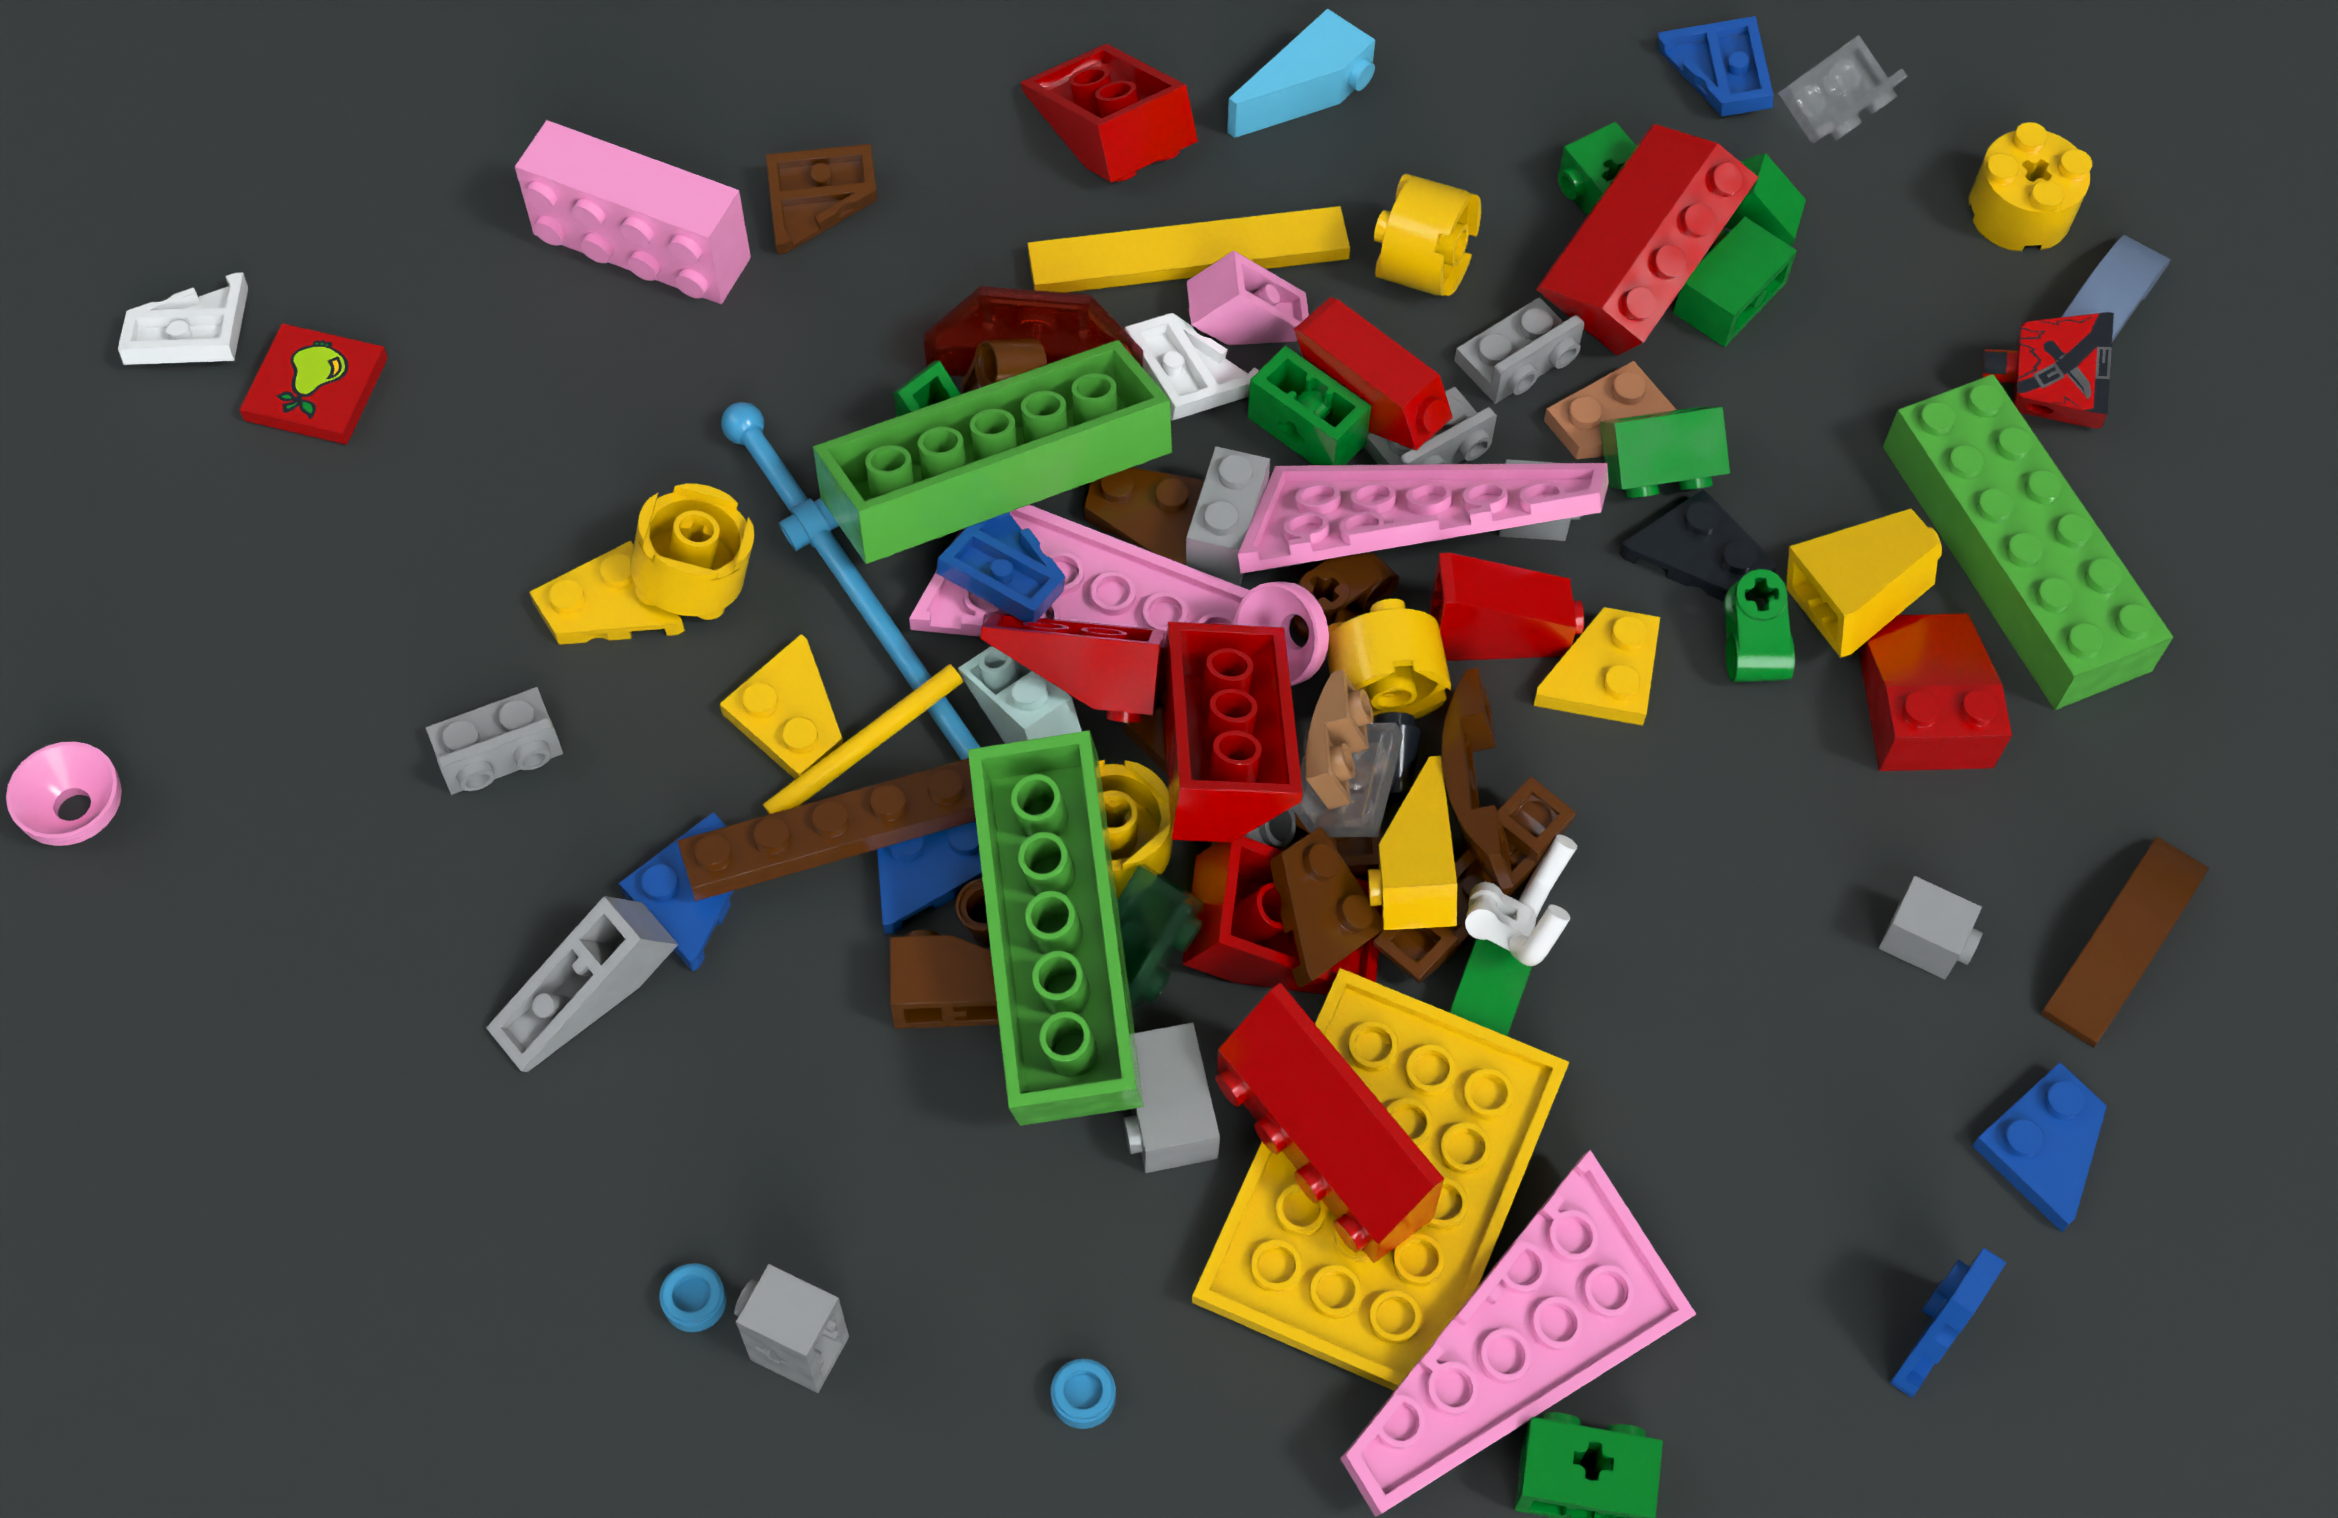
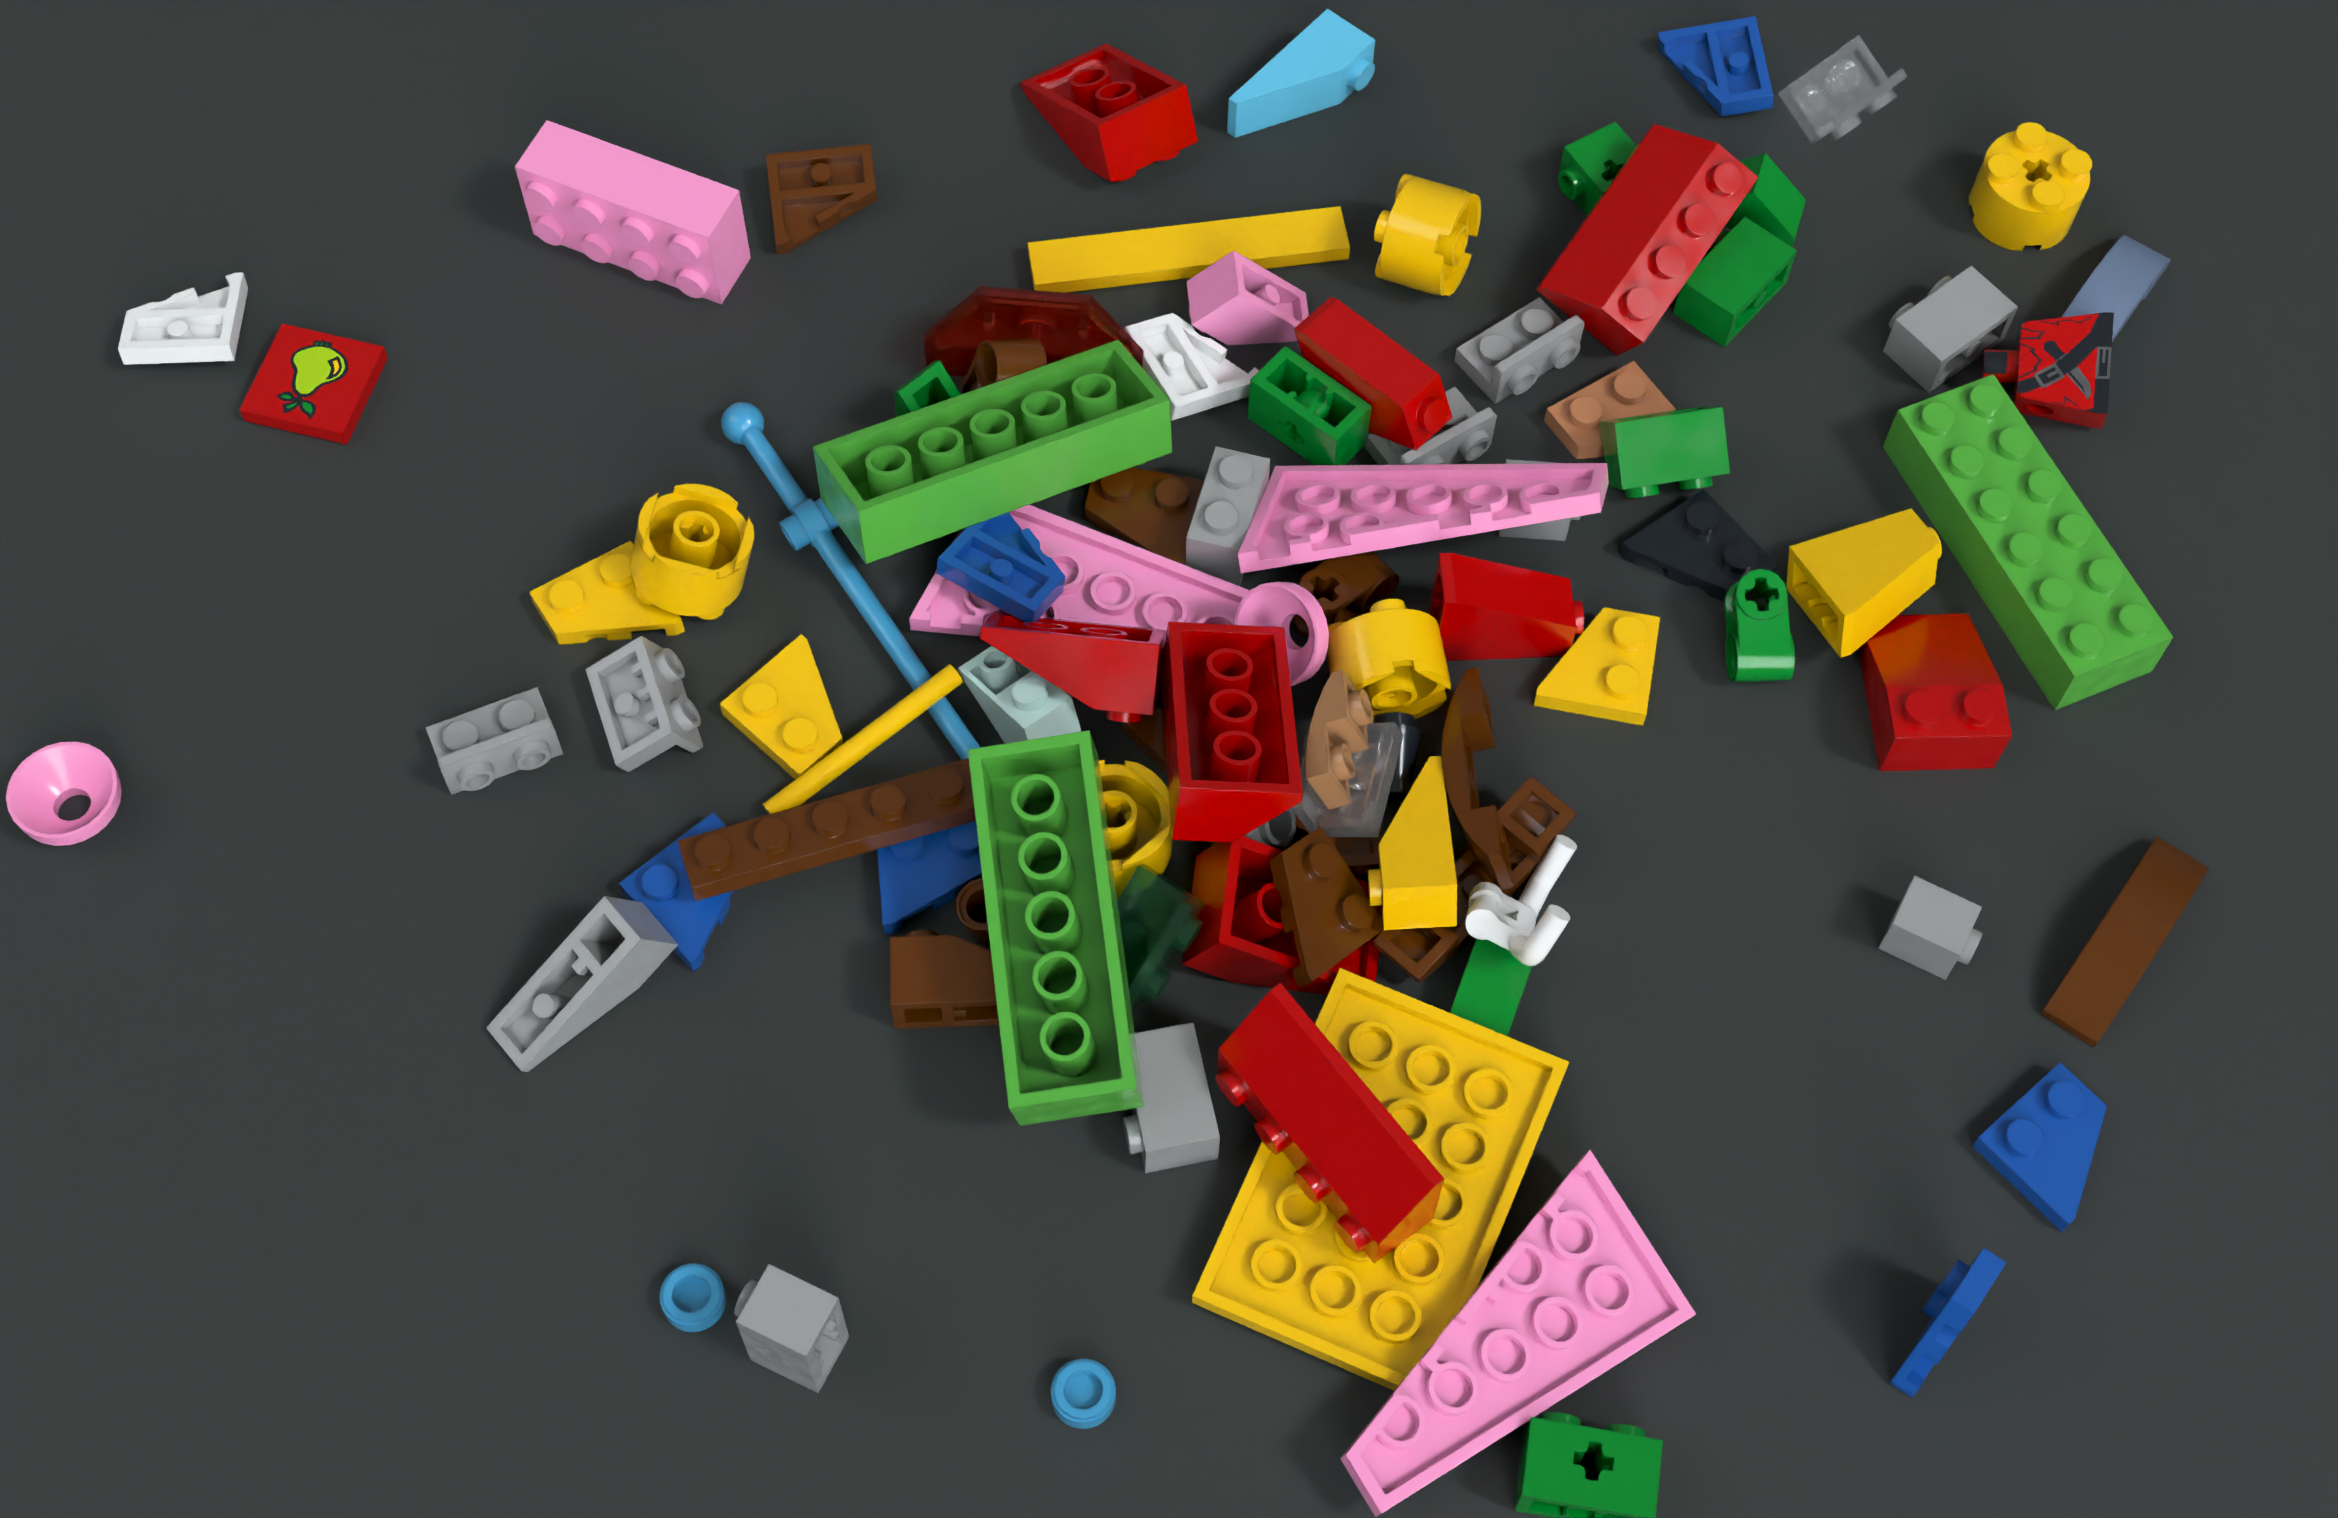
(643, 703): none -> light grey bracket
(1949, 328): none -> light grey brick

